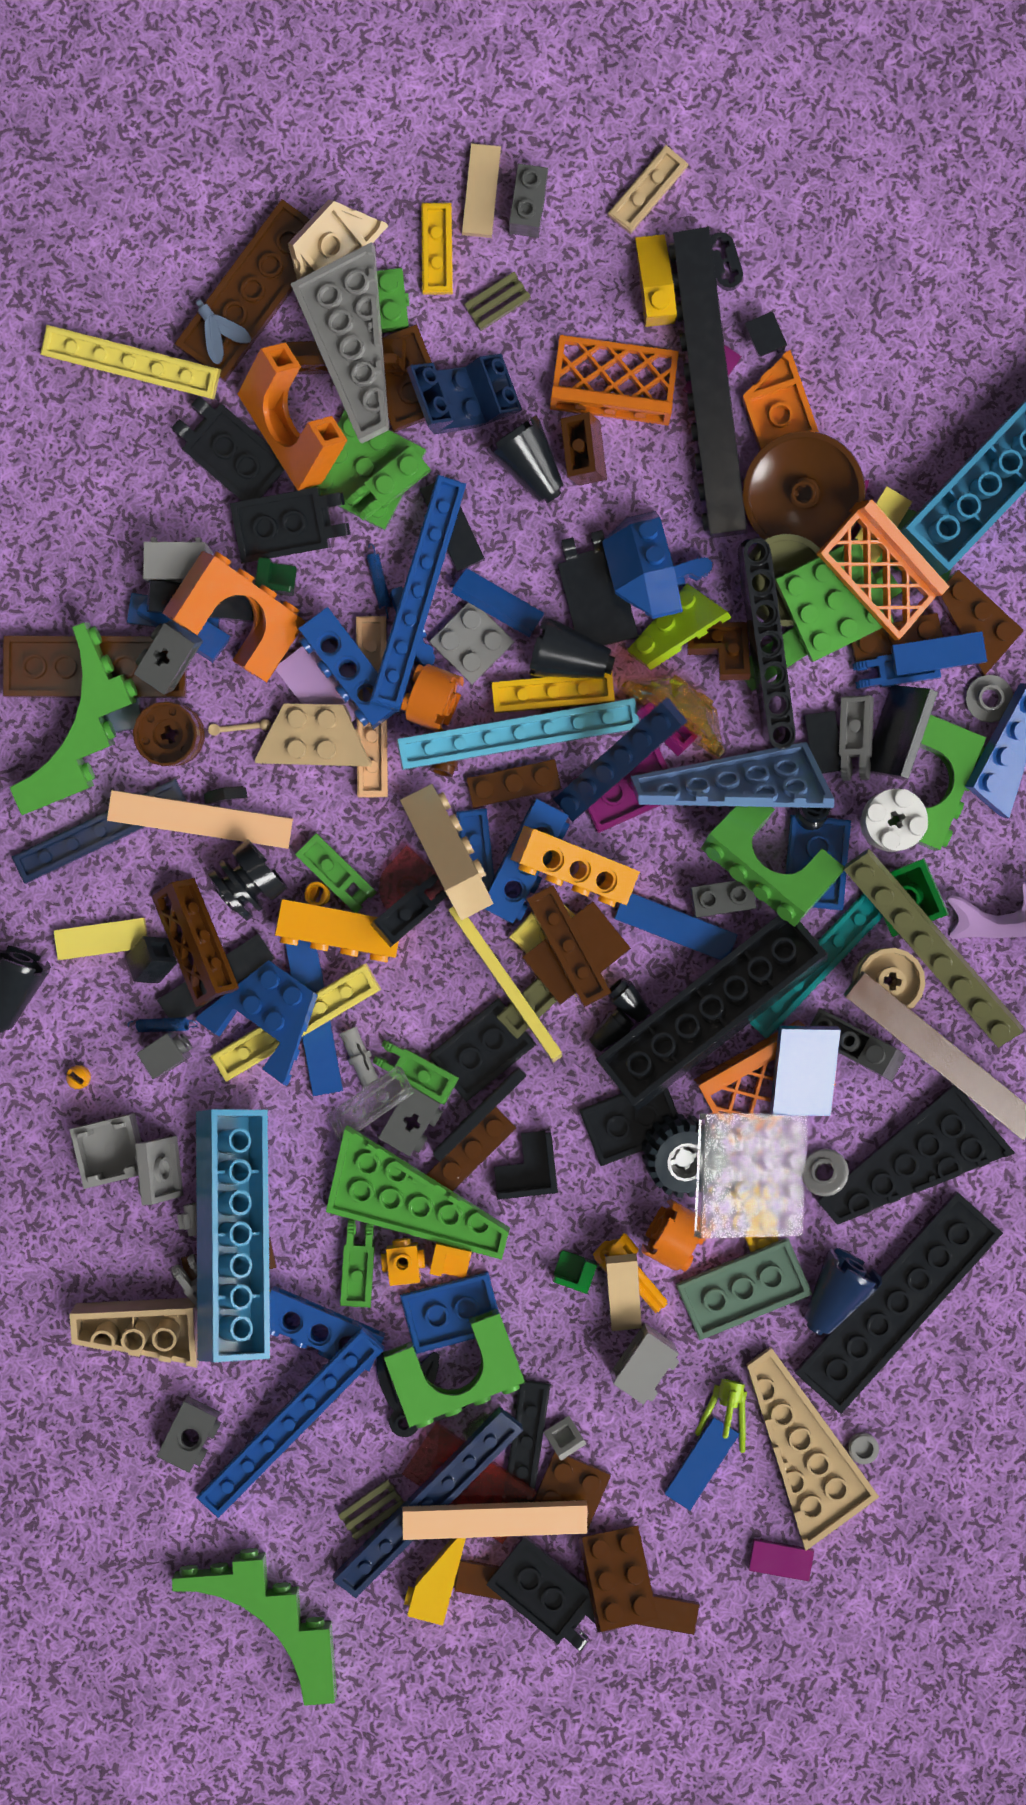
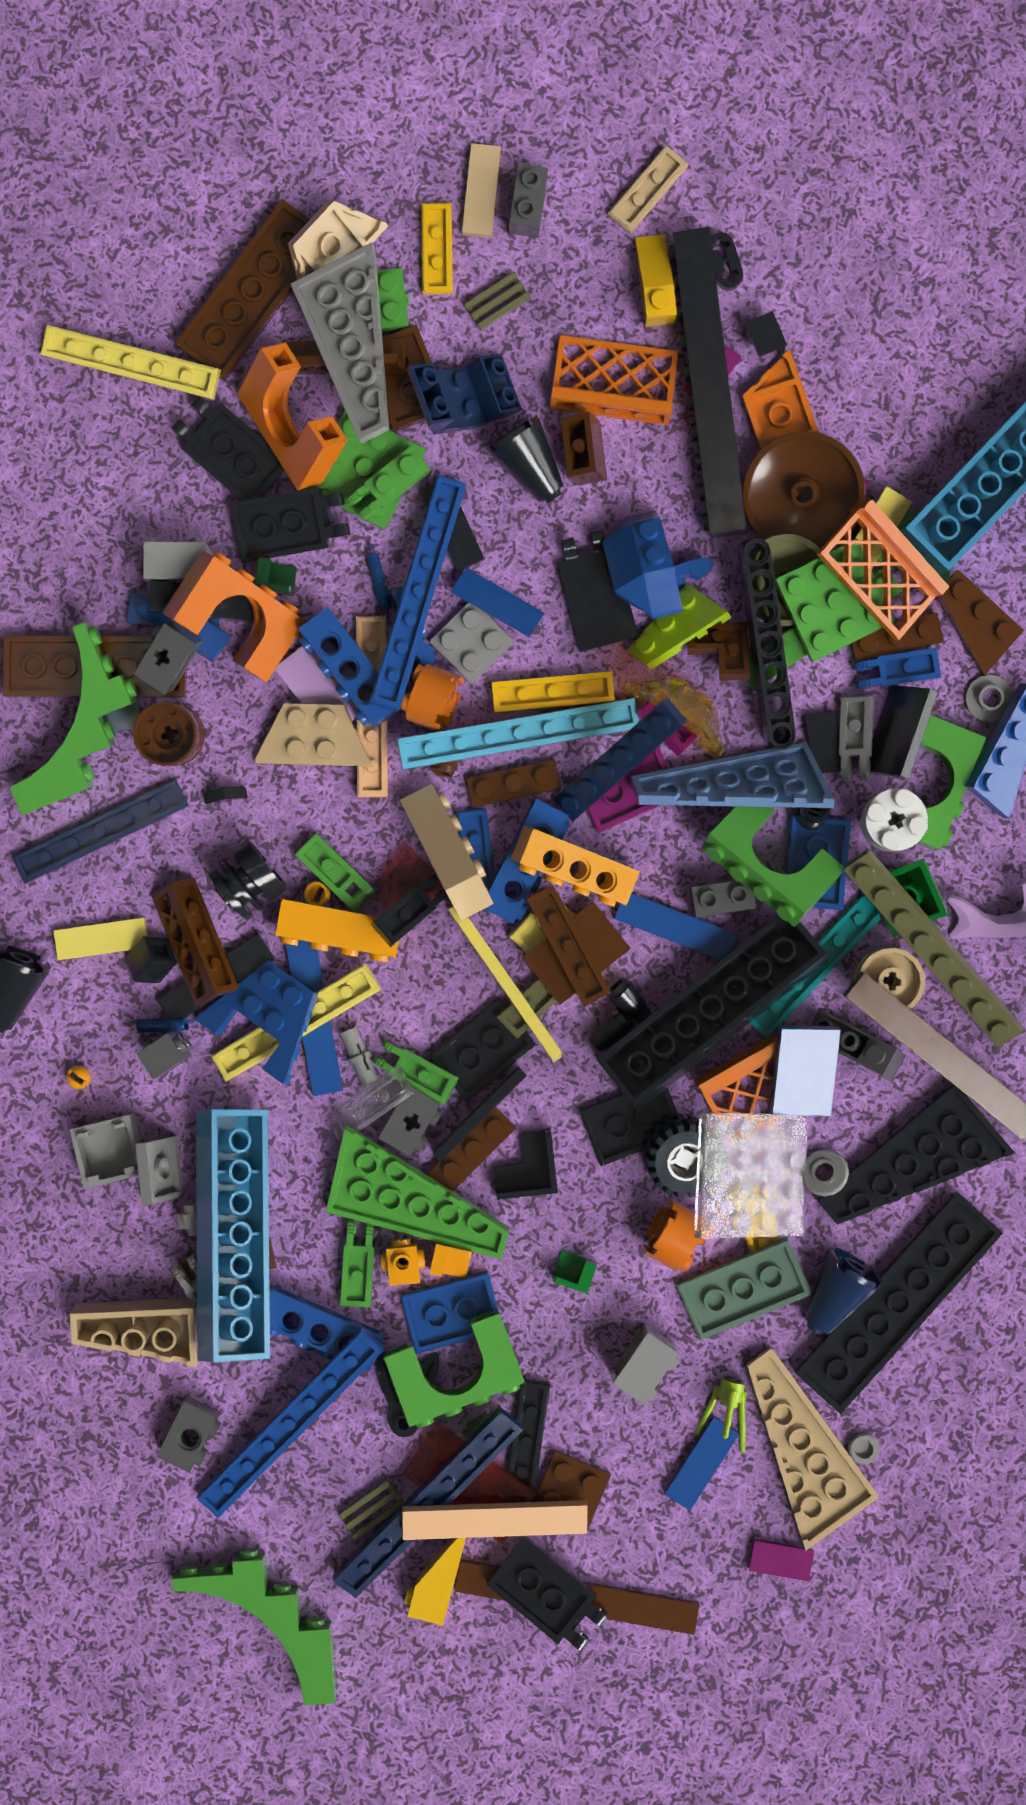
(199, 819): light nougat tile -> none
(215, 729): tan hinge -> none
(217, 325): sand blue piece -> none
(564, 1438): light grey plate -> none
(568, 653): black cone -> none
(617, 1578): reddish brown plate -> none
(623, 1246): light orange piece -> none
(623, 1292): tan tile -> none
(938, 654): blue tile -> none

